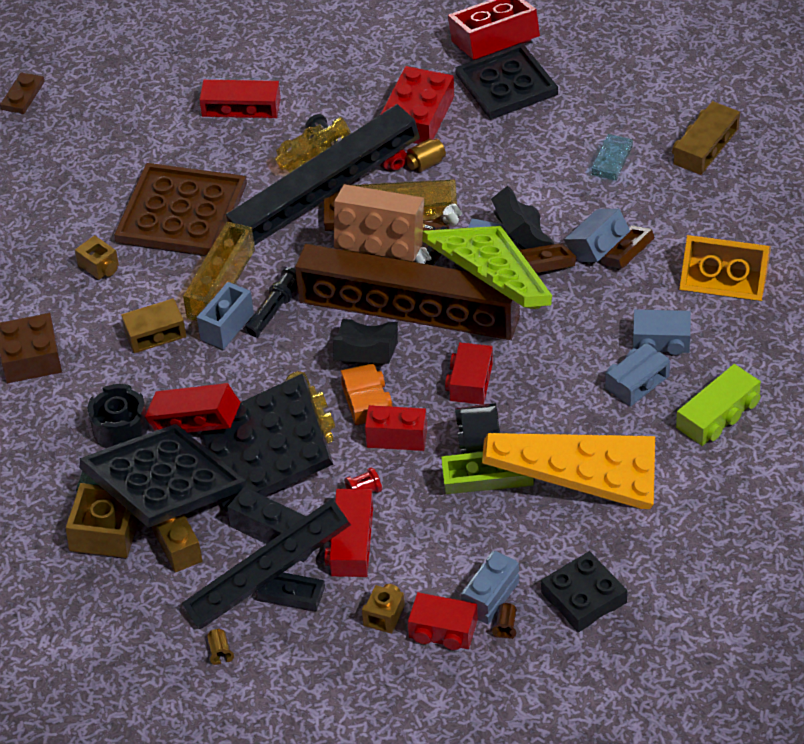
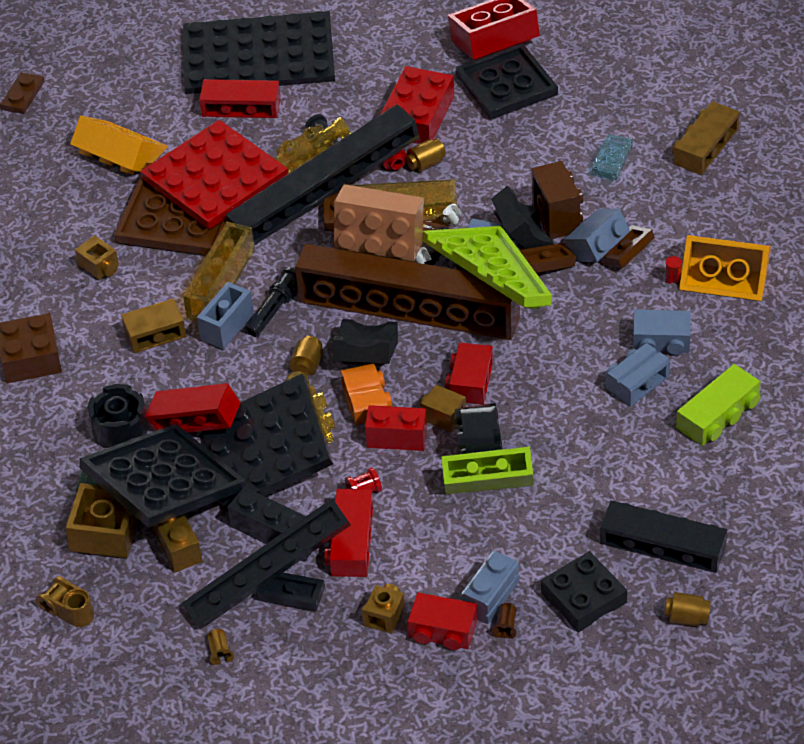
(67, 603): none -> pearl gold piece
(115, 144): none -> light orange slope
(213, 173): none -> red plate
(259, 48): none -> black plate
(306, 355): none -> pearl gold brick
(441, 406): none -> pearl gold brick
(556, 199): none -> reddish brown brick
(594, 464): light orange wing -> none
(663, 536): none -> black brick
(673, 269): none -> red piece
(687, 609): none -> pearl gold brick

